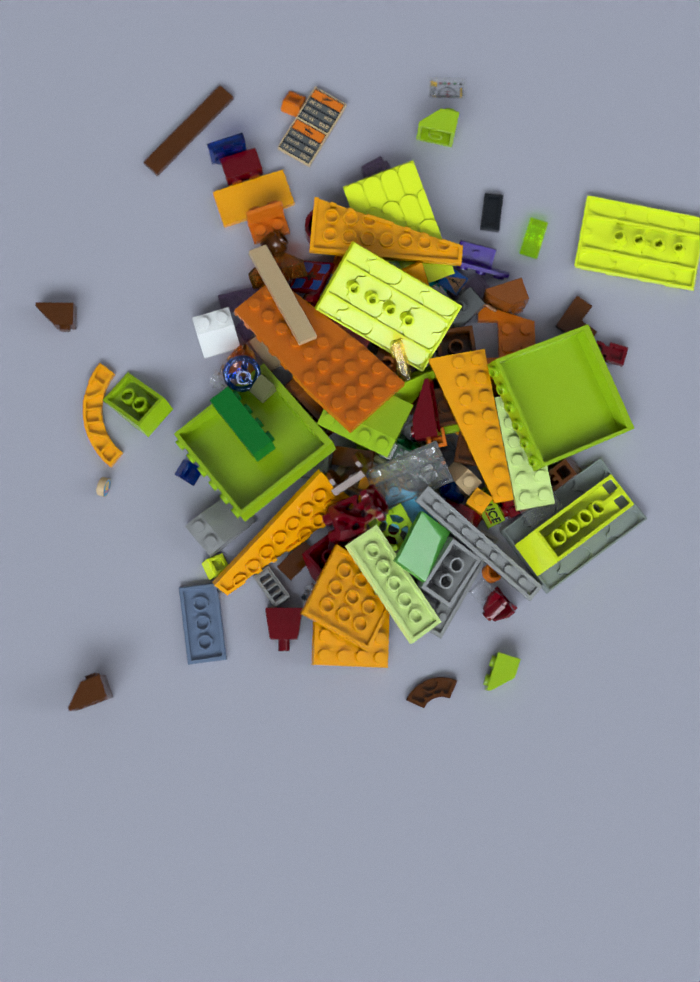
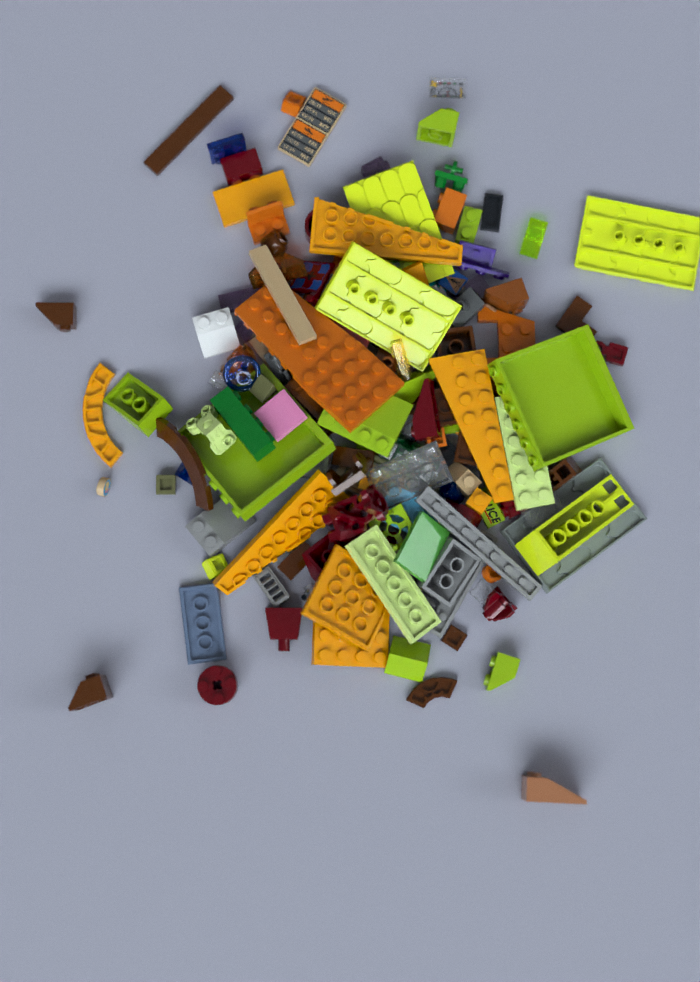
(165, 484): none -> olive plate
(190, 459): none -> reddish brown tile
(206, 685): none -> dark red brick
(208, 425): none -> yellowish green piece
(280, 373): none -> dark grey hinge
(280, 415): none -> bright pink tile
(407, 659): none -> lime slope
(441, 177): none -> green hips
(449, 210): none -> orange brick
(454, 637): none -> reddish brown tile
(468, 224): none -> lime plate
(541, 789): none -> nougat slope

